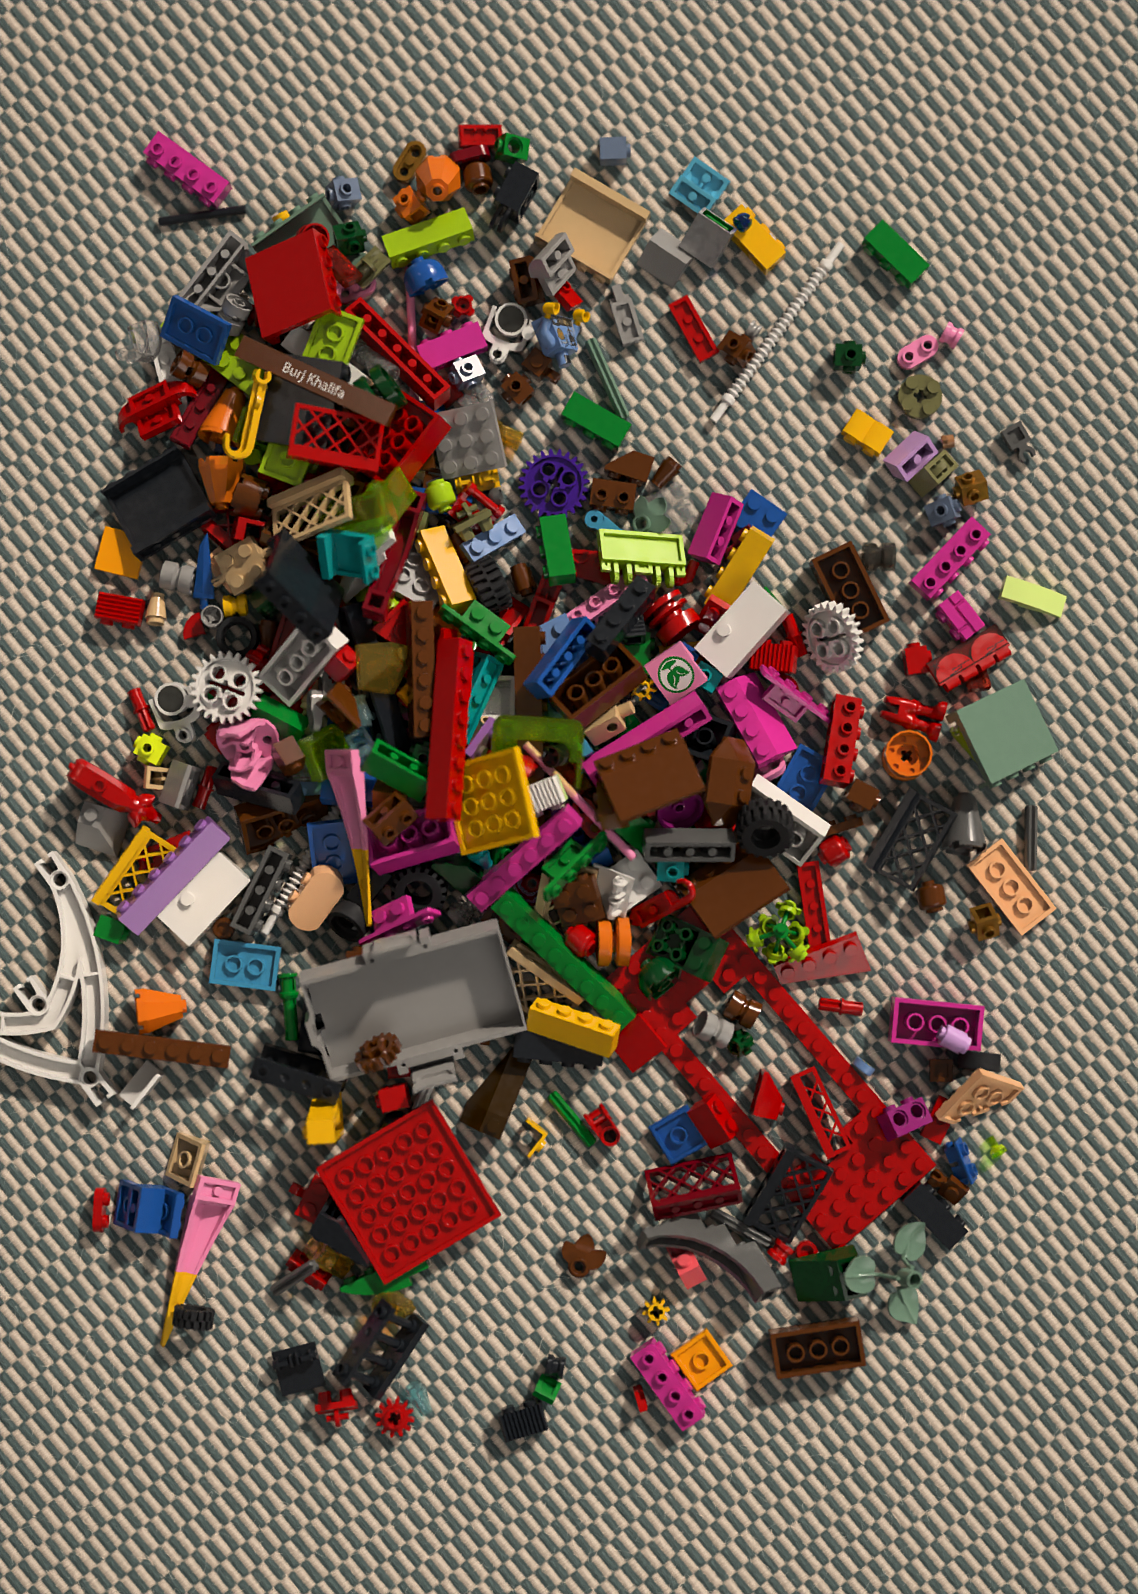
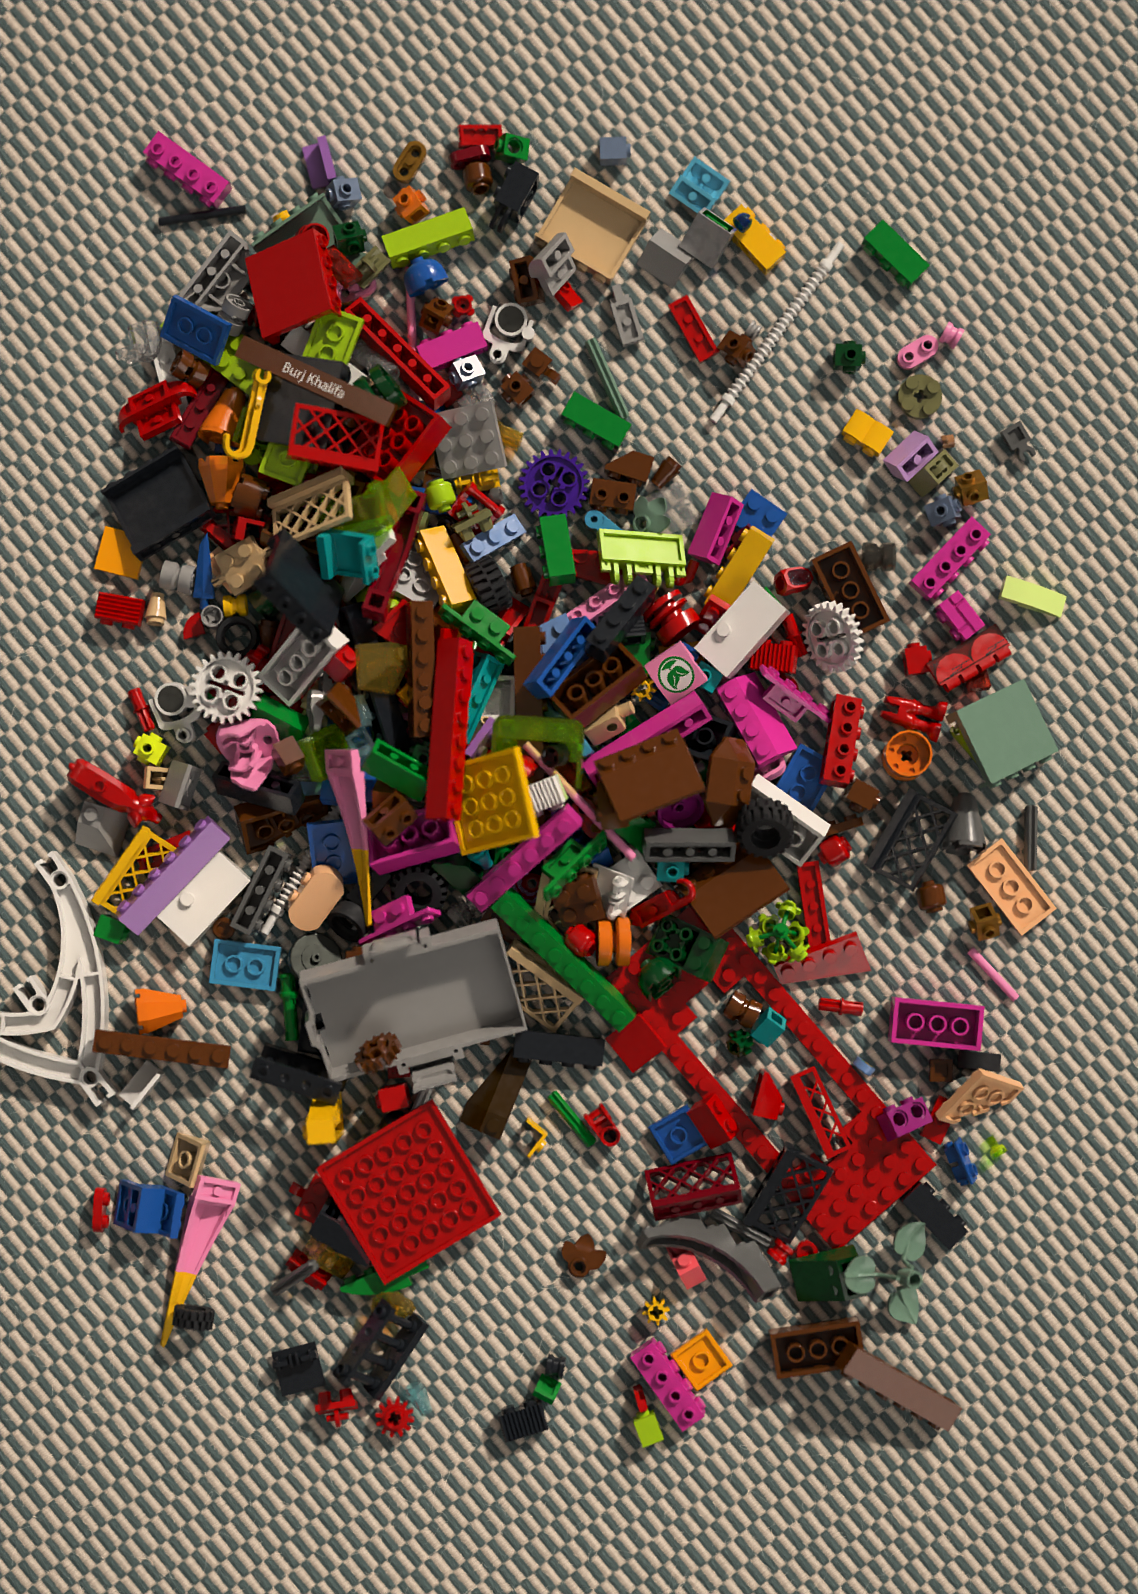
(205, 788): red axle -> none
(312, 951): none -> pearl dark grey wheel
(319, 163): none -> medium lavender panel
(438, 178): orange cone -> none
(559, 334): medium blue torso -> none
(573, 1027): yellow brick -> none
(648, 1428): none -> lime brick
(710, 1029): light grey wheel -> none
(768, 1027): none -> teal brick
(792, 580): none -> red rock
(897, 1386): none -> reddish brown brick
(949, 1188): reddish brown plate -> none
(953, 1039): lavender brick -> none
(993, 974): none -> bright pink bar

